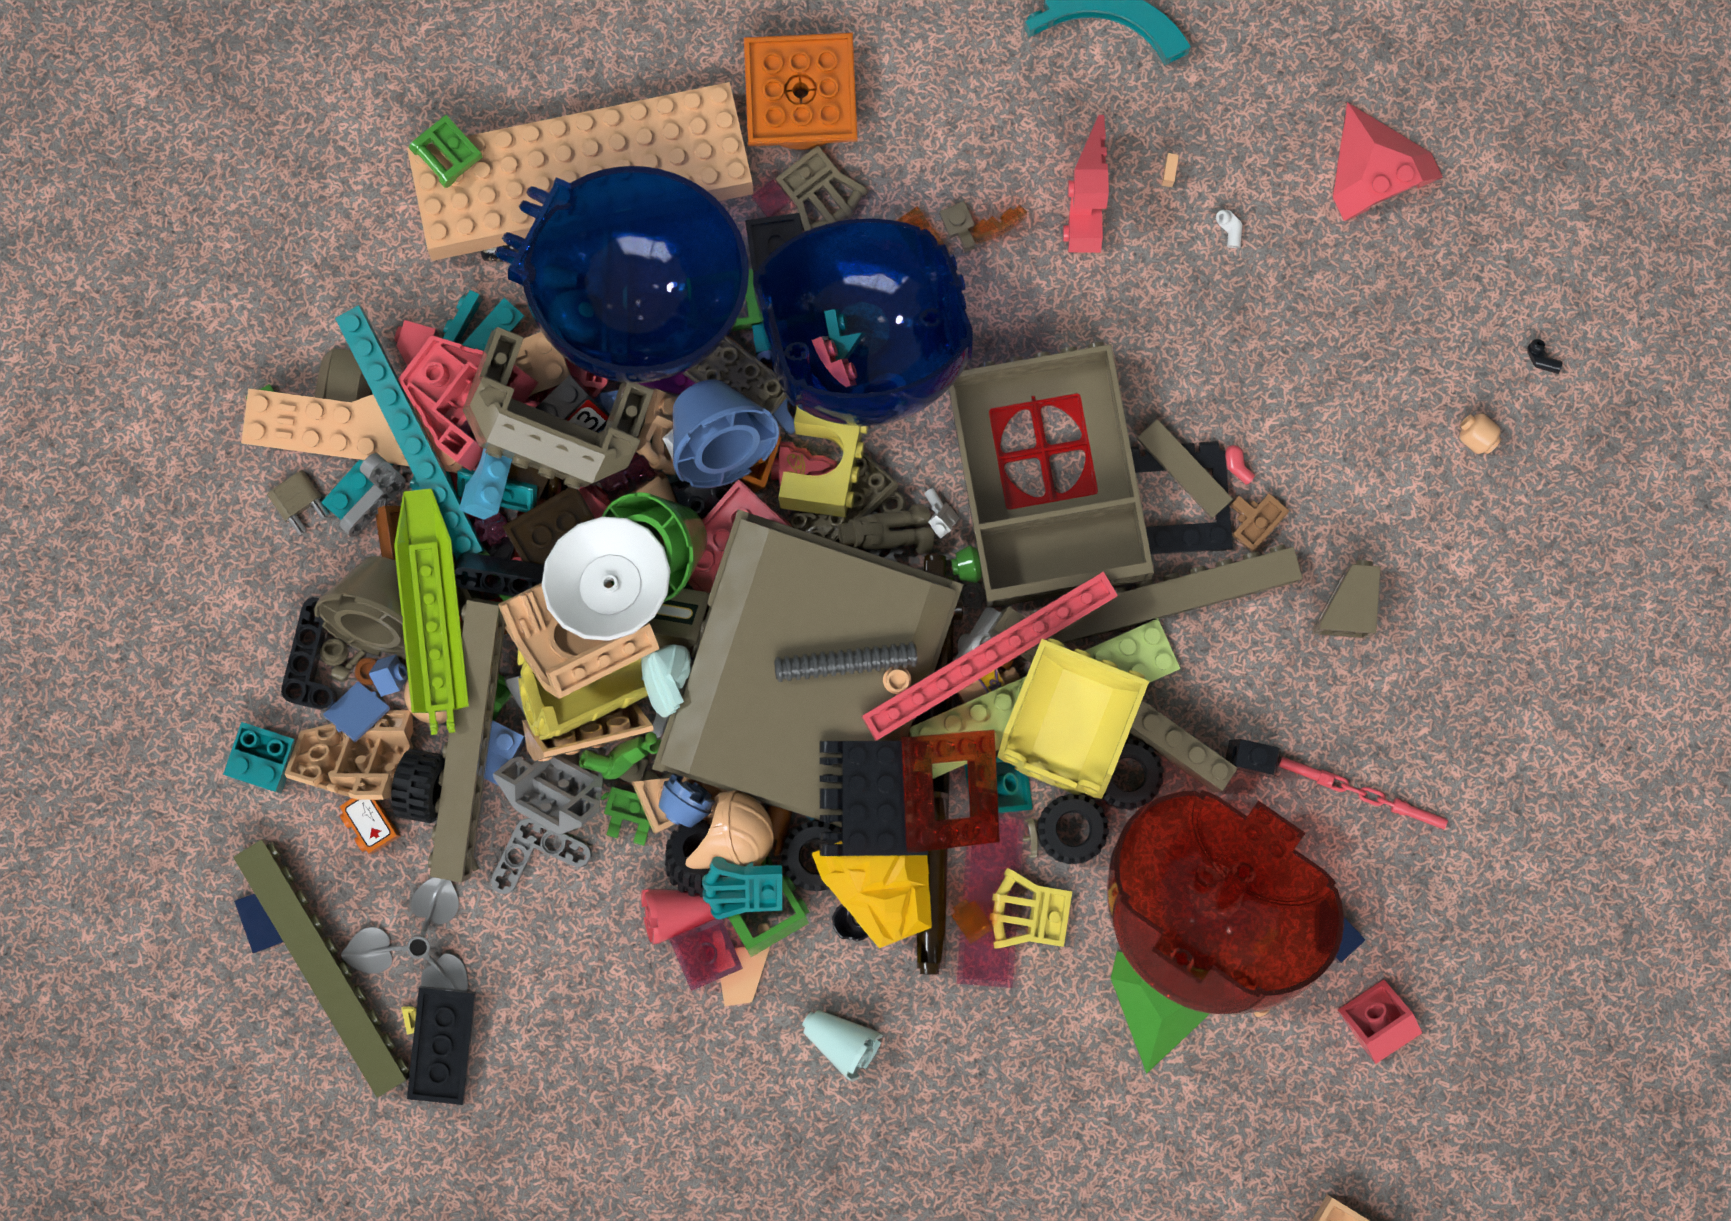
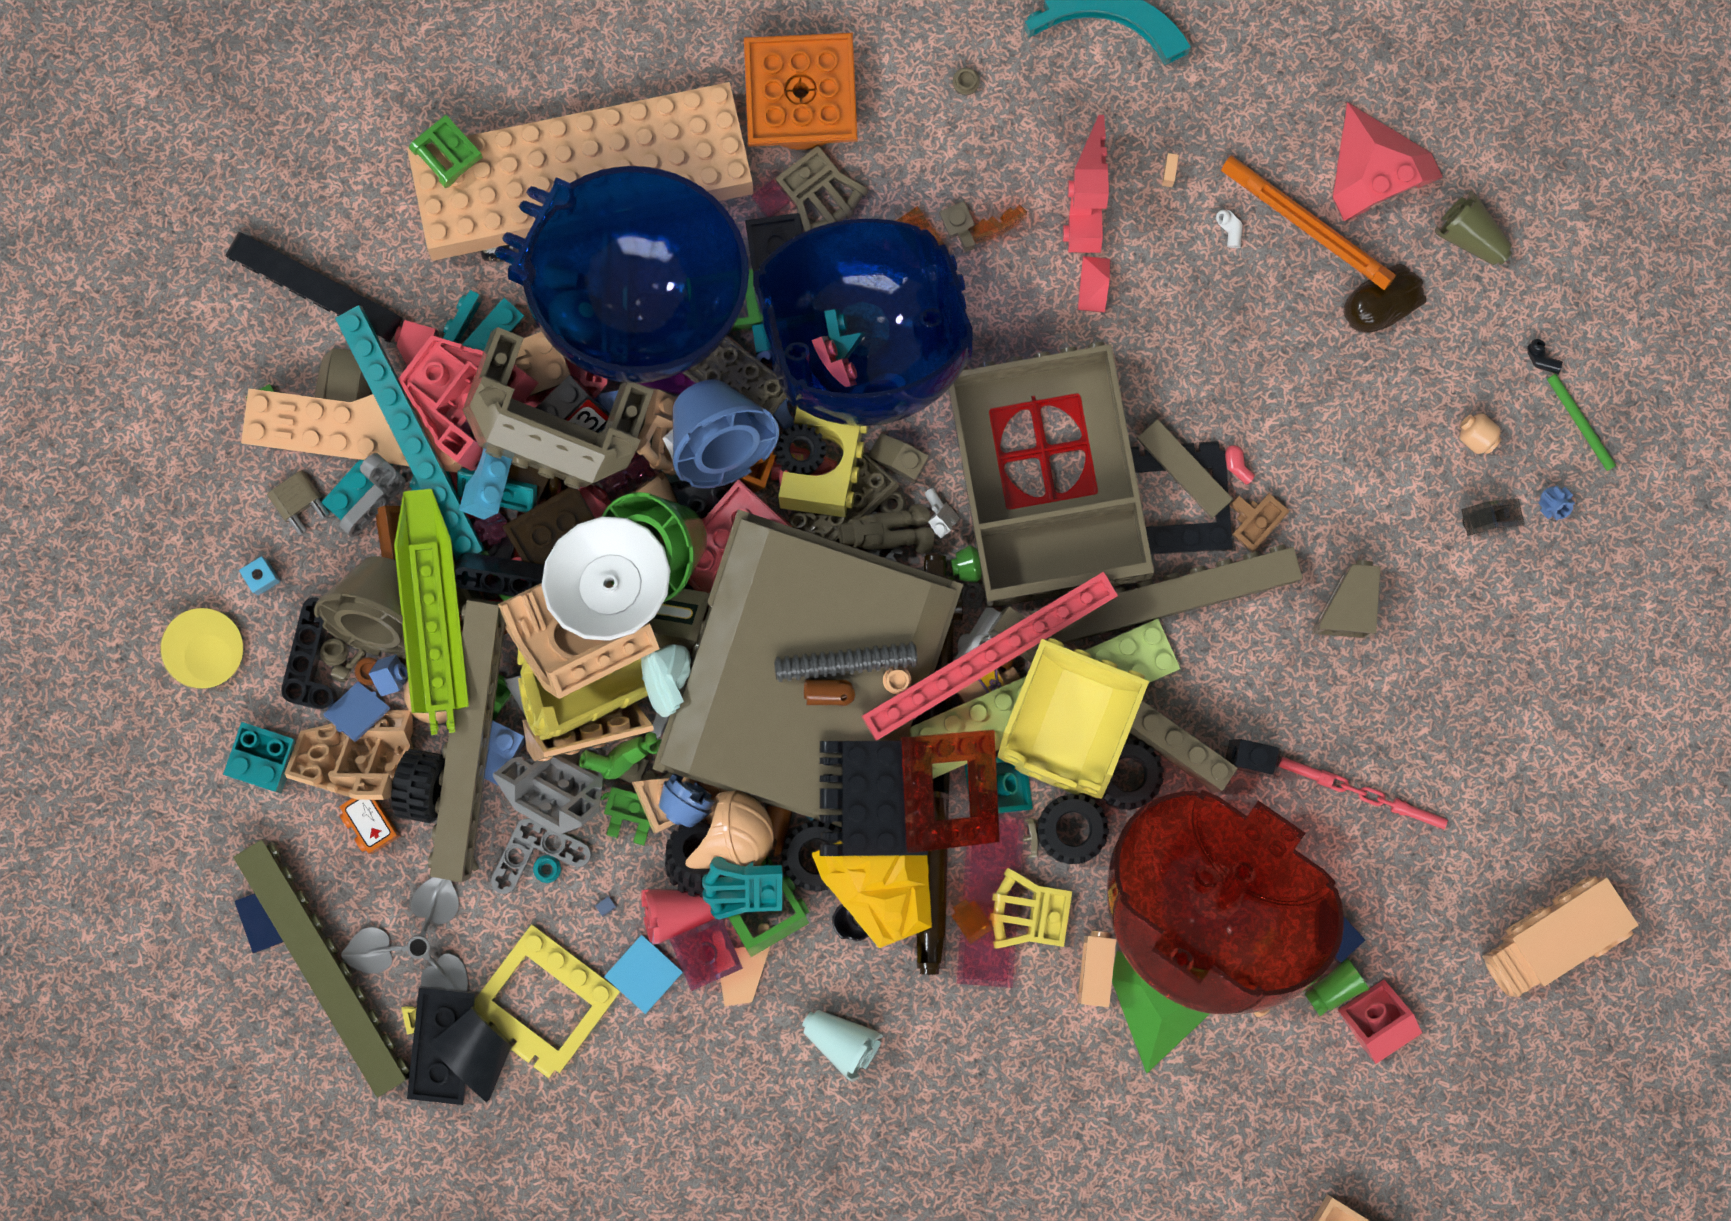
(201, 648): none -> light yellow piece
(268, 579): none -> medium azure piece
(309, 283): none -> black beam
(473, 1052): none -> black slope
(540, 862): none -> teal plate
(567, 970): none -> light yellow hinge
(605, 906): none -> sand blue piece
(643, 974): none -> medium azure tile
(804, 434): none -> black tyre
(828, 692): none -> dark orange piece
(899, 457): none -> dark tan slope
(966, 81): none -> dark tan plate
(1094, 284): none -> coral slope
(1096, 969): none -> light nougat window
(1308, 222): none -> orange piece
(1336, 988): none -> bright green plant
(1374, 309): none -> dark brown hair
(1475, 230): none -> olive cone
(1492, 516): none -> clear smoke slope
(1556, 502): none -> medium blue gear
(1559, 937): none -> light nougat piece
(1581, 422): none -> bright green bar

